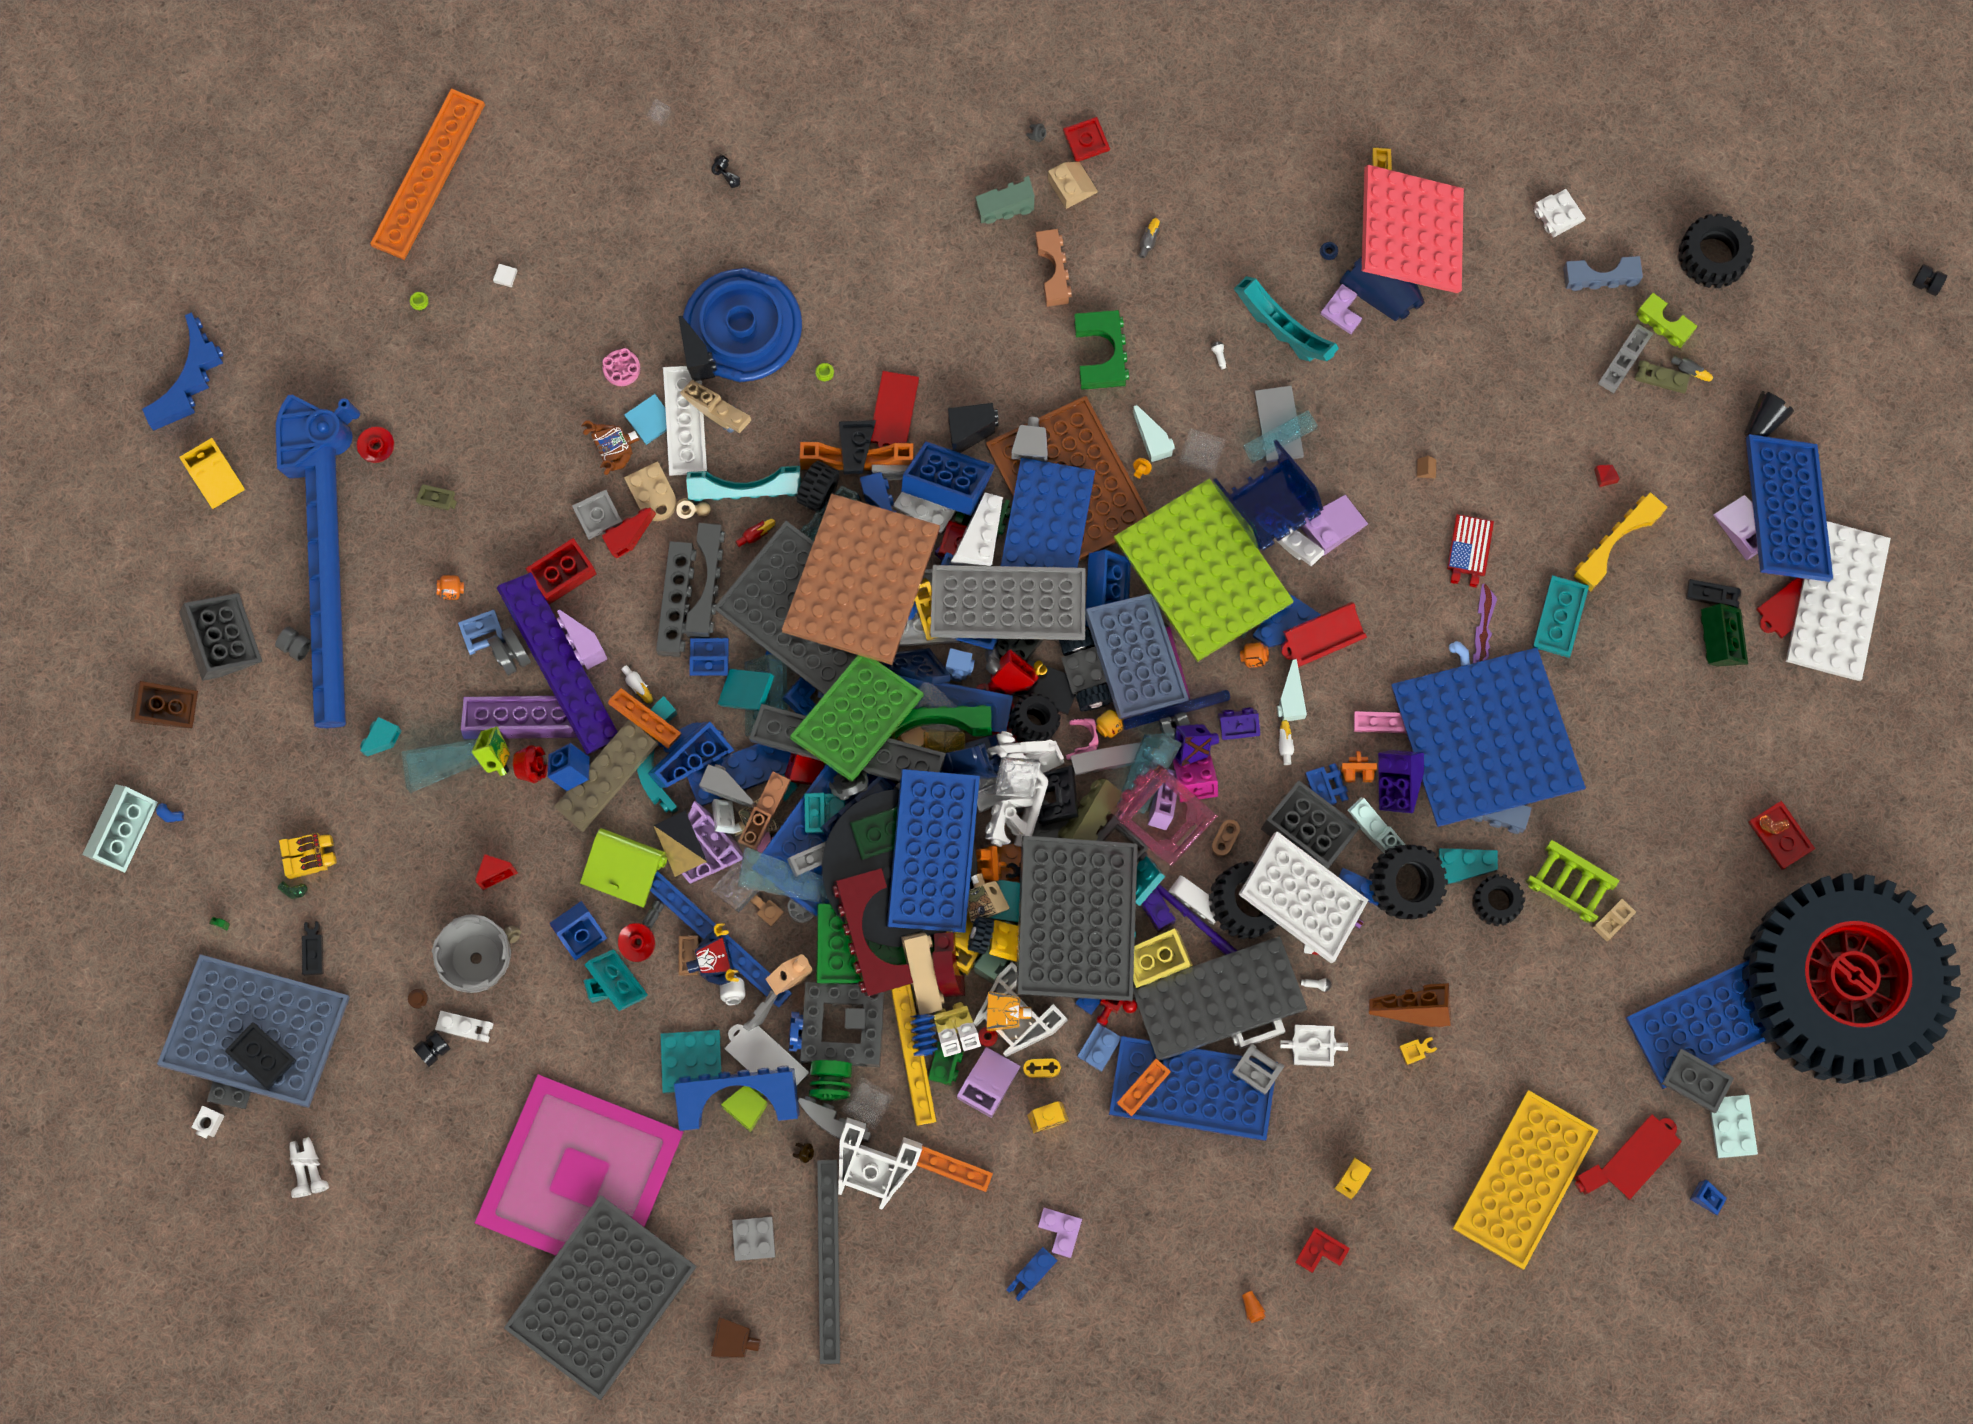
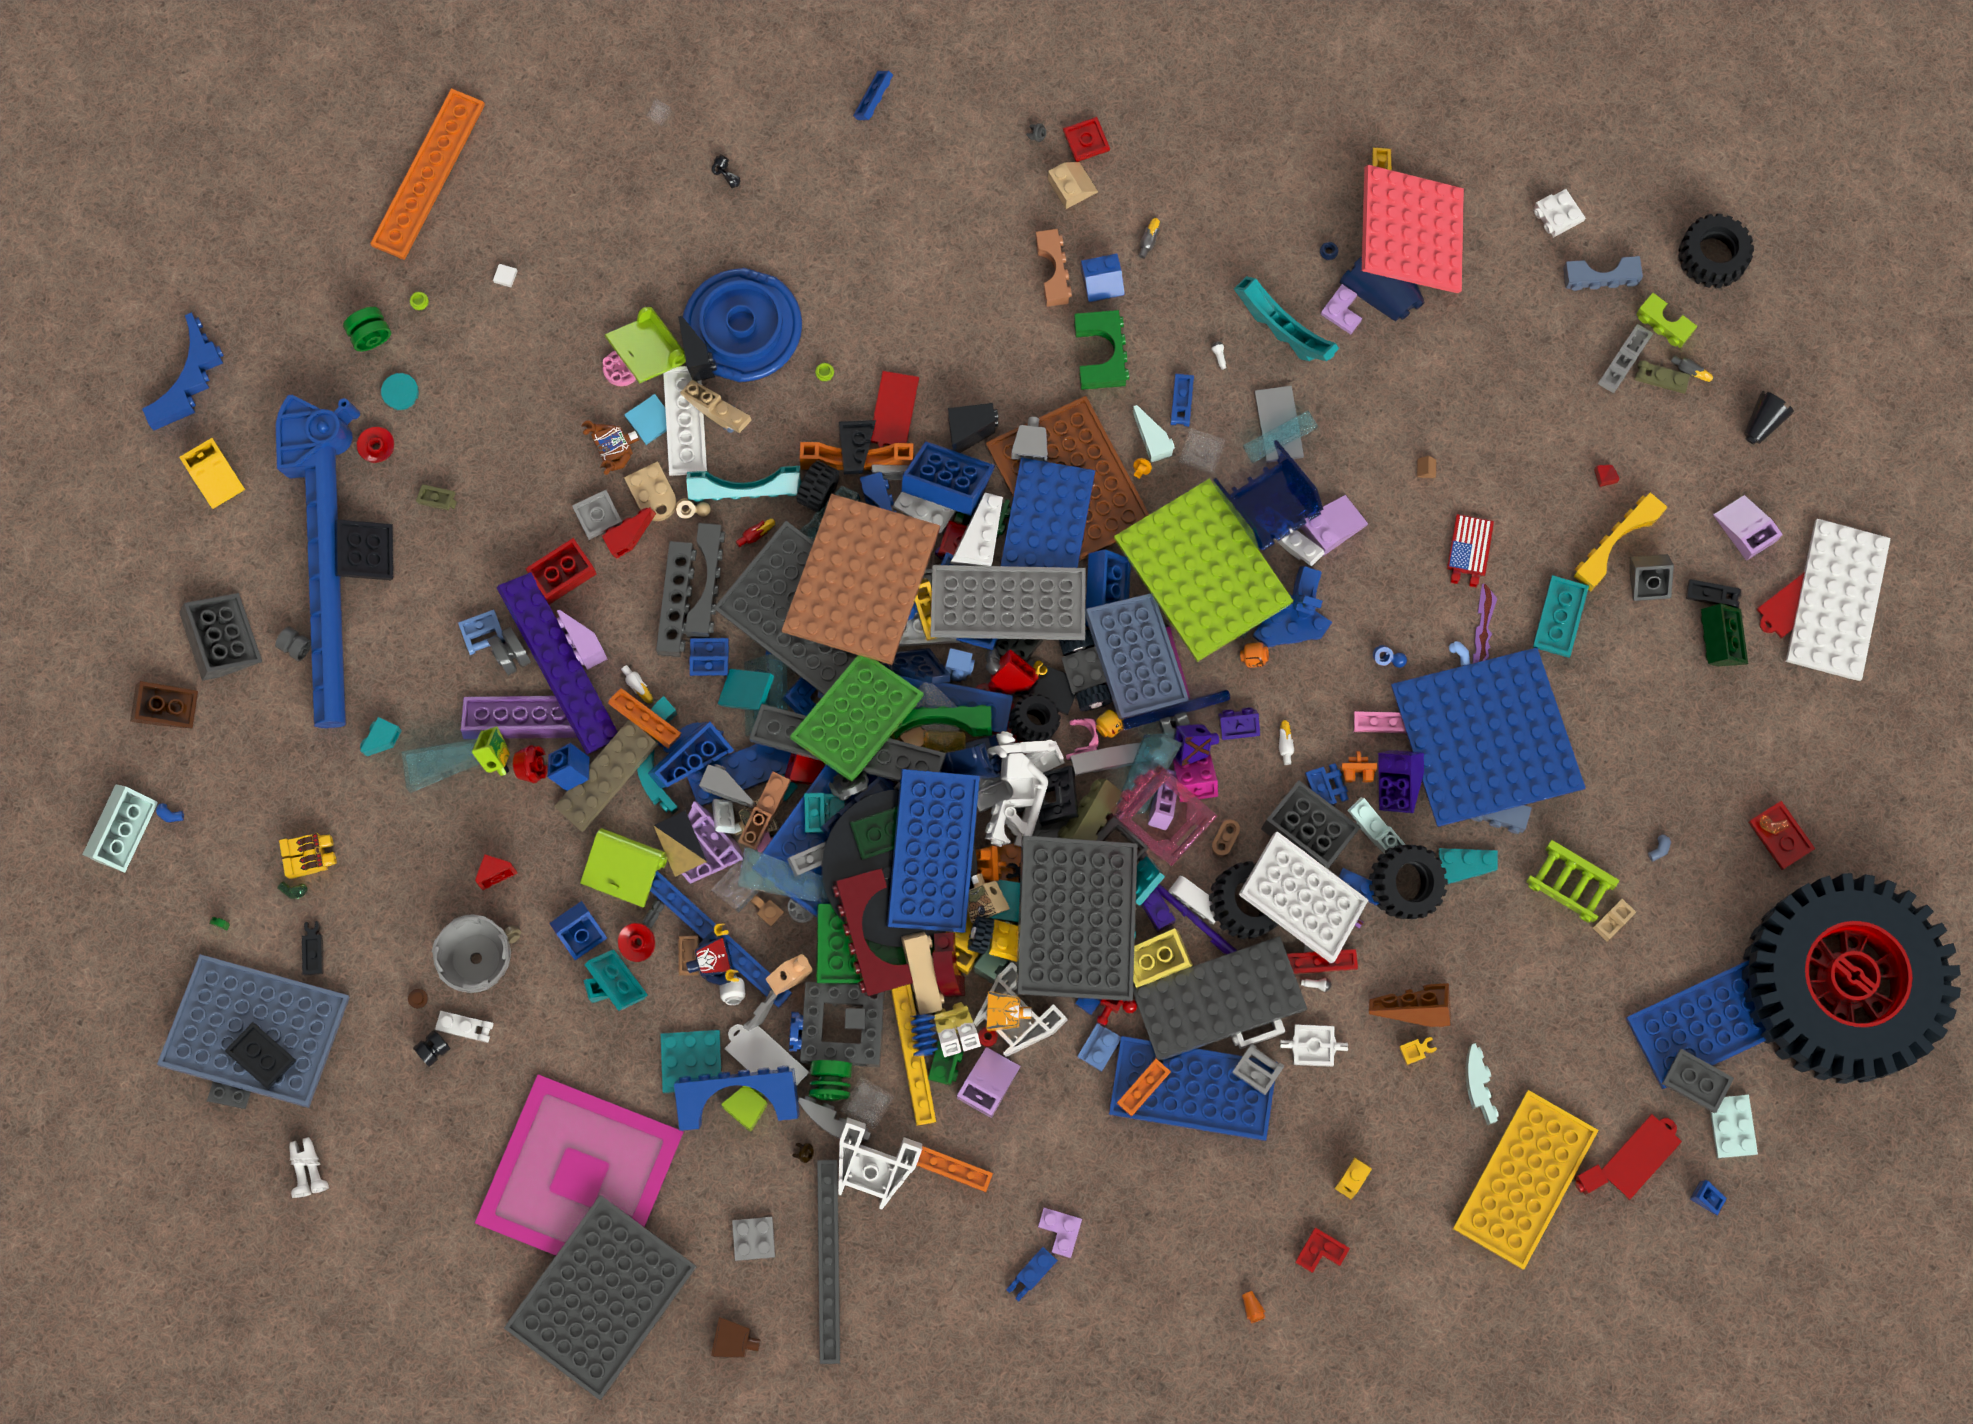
(205, 1113): white brick -> none
(363, 550): none -> black plate
(367, 329): none -> green wheel
(399, 391): none -> teal tile
(450, 587): orange head -> none
(650, 345): none -> lime door
(873, 95): none -> blue plate
(1006, 202): sand green wedge -> none
(1017, 777): clear plate -> none
(1041, 1063): yellow beam -> none
(1047, 1117): yellow torso -> none
(1102, 277): none -> blue slope
(1182, 399): none -> blue plate
(1292, 700): light aqua slope -> none
(1305, 590): none -> blue arch
(1312, 962): none -> red plate
(1323, 635): red piece -> none
(1398, 660): none -> blue plate
(1476, 1077): none -> light aqua slope
(1491, 914): black tyre -> none
(1651, 577): none -> dark grey slope
(1663, 848): none -> sand blue arm
(1789, 508): blue plate -> none
(1936, 282): black wheel -> none

